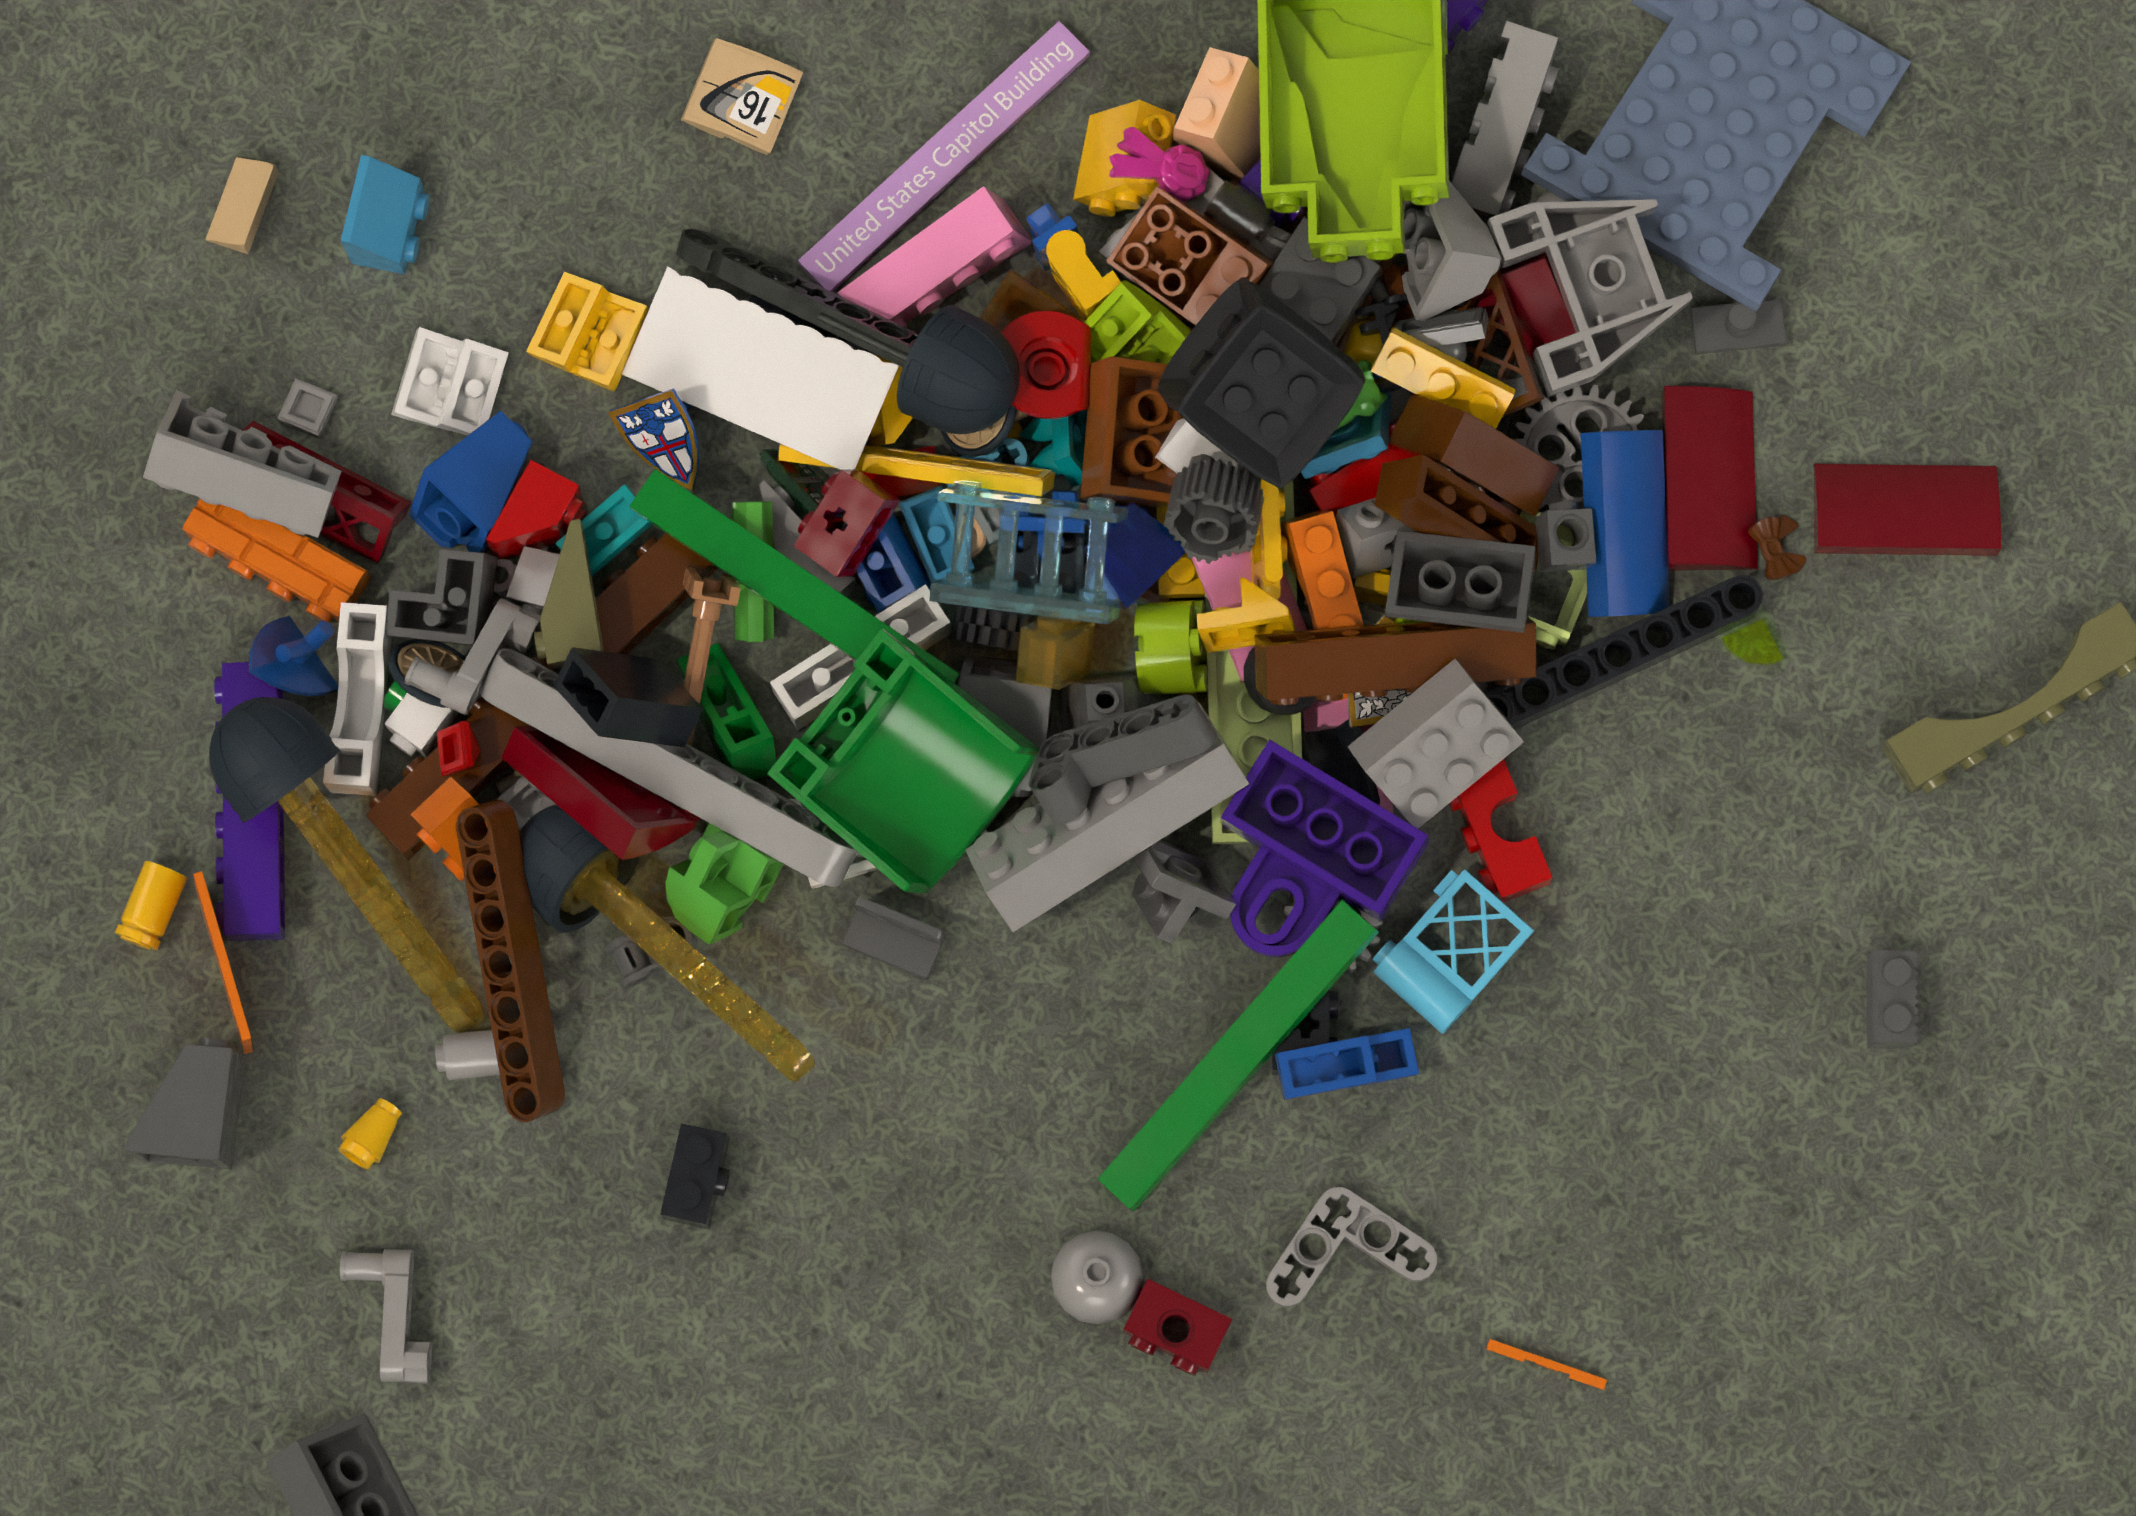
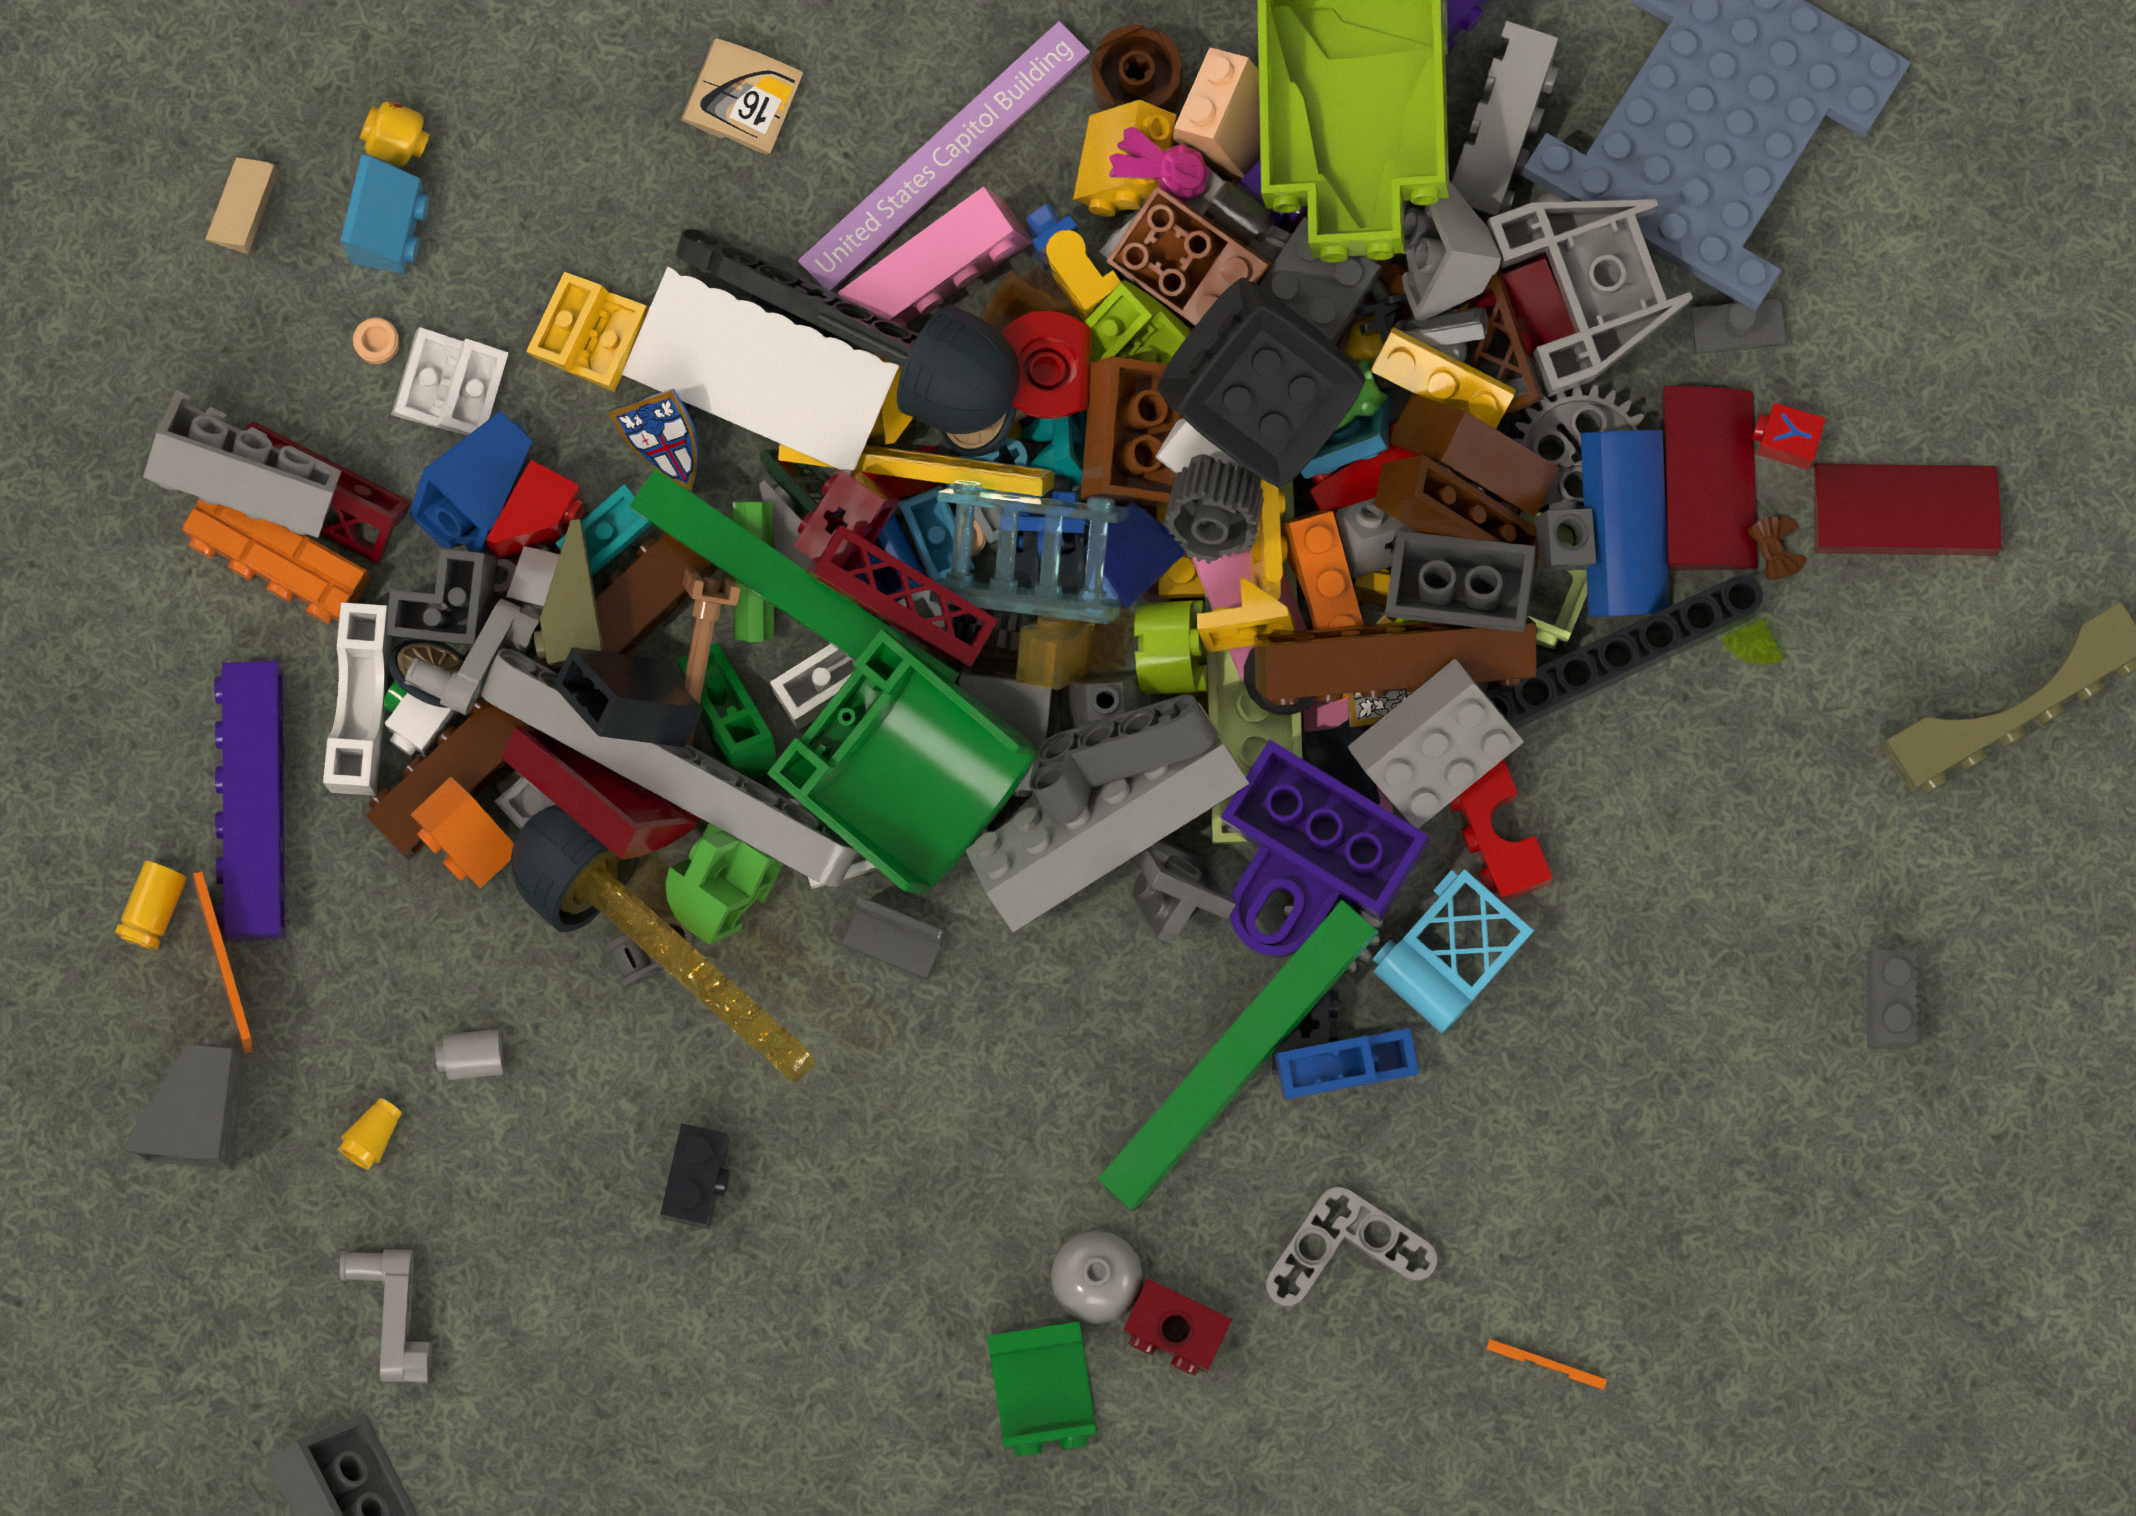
(265, 756): piece -> none
(289, 659): blue shield -> none
(307, 408): light grey tile -> none
(376, 340): none -> light nougat tile
(394, 133): none -> yellow head
(457, 748): red slope -> none
(505, 982): reddish brown beam -> none
(895, 613): none -> dark red fence
(1042, 1388): none -> green panel
(1146, 53): none -> reddish brown brick
(1788, 435): none -> red brick

